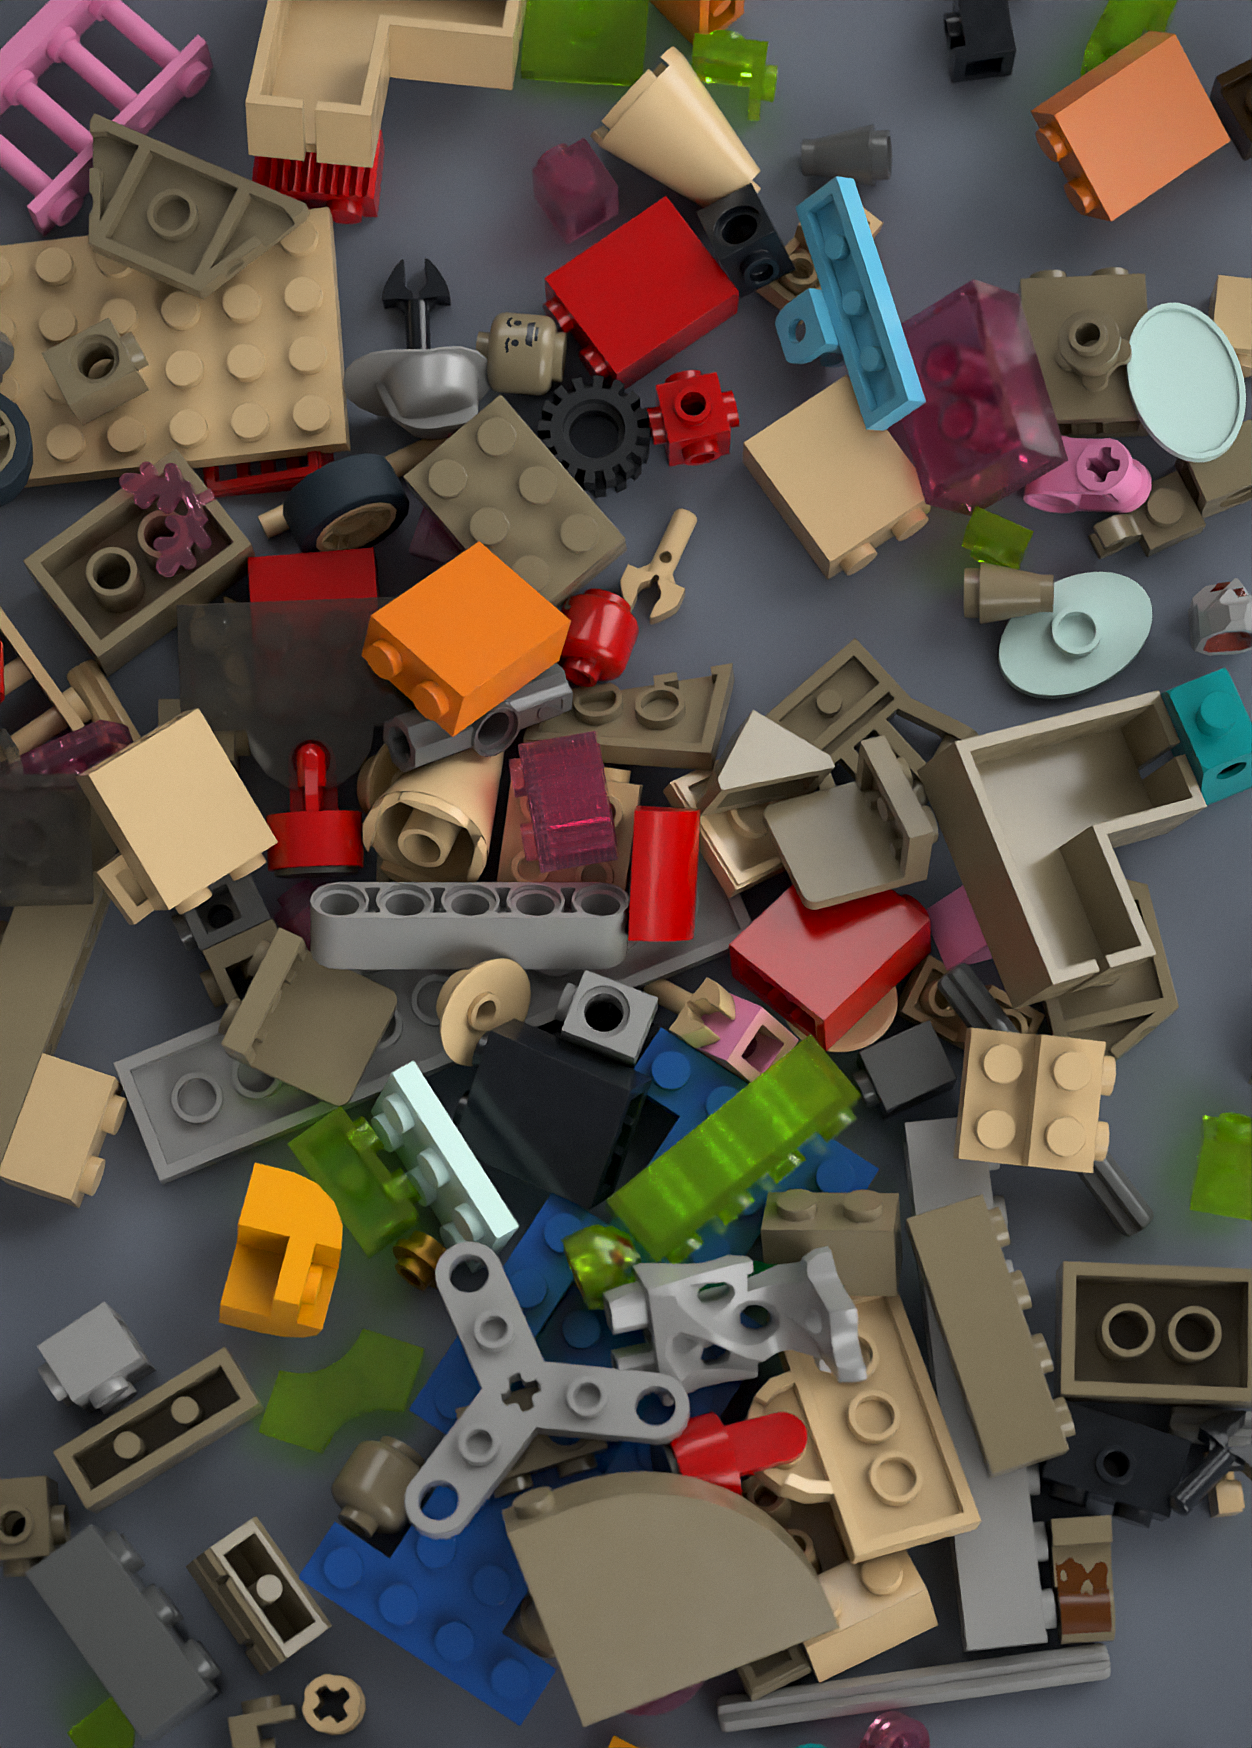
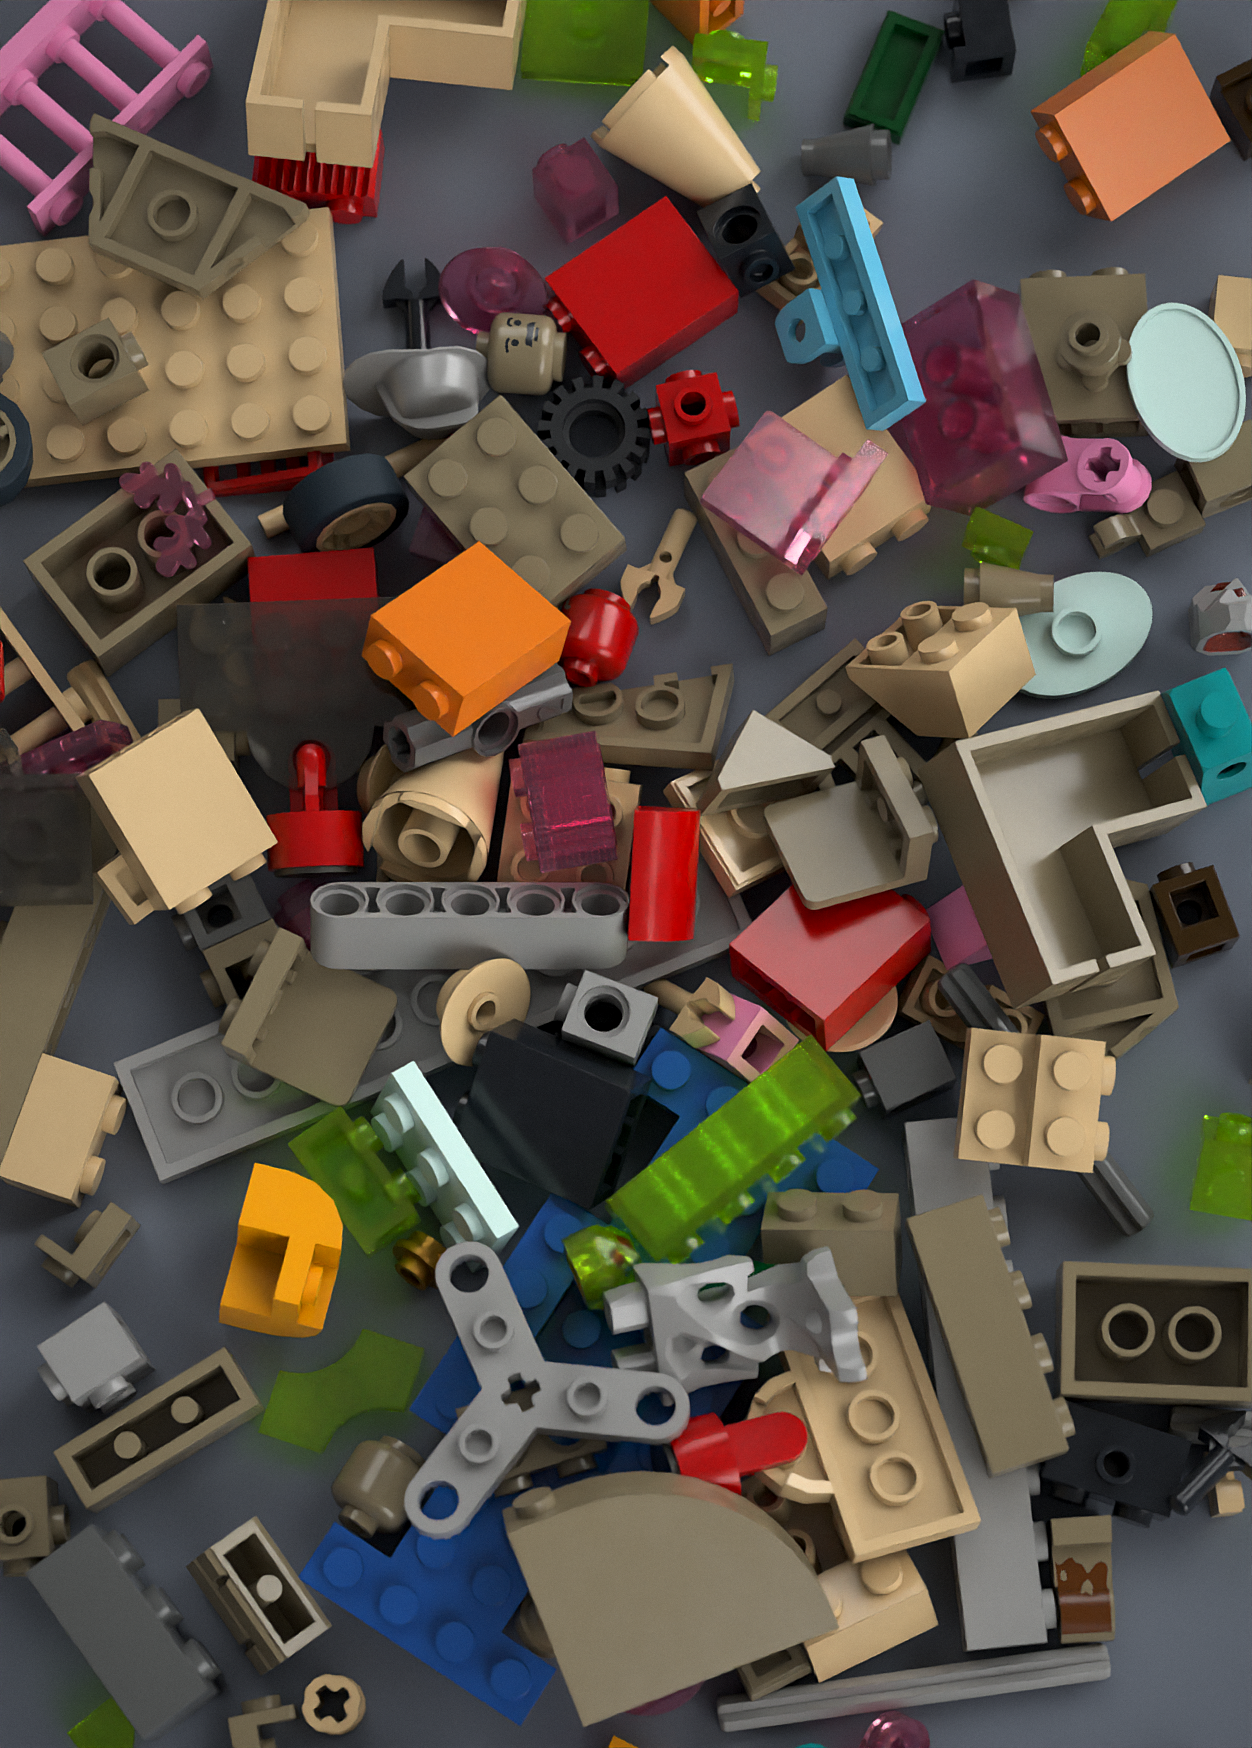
(100, 1243): none -> dark tan bracket
(470, 291): none -> clear pink piece
(775, 597): none -> dark tan brick
(789, 490): none -> clear pink bracket
(894, 75): none -> dark green tile
(945, 666): none -> tan slope
(1202, 890): none -> dark brown brick

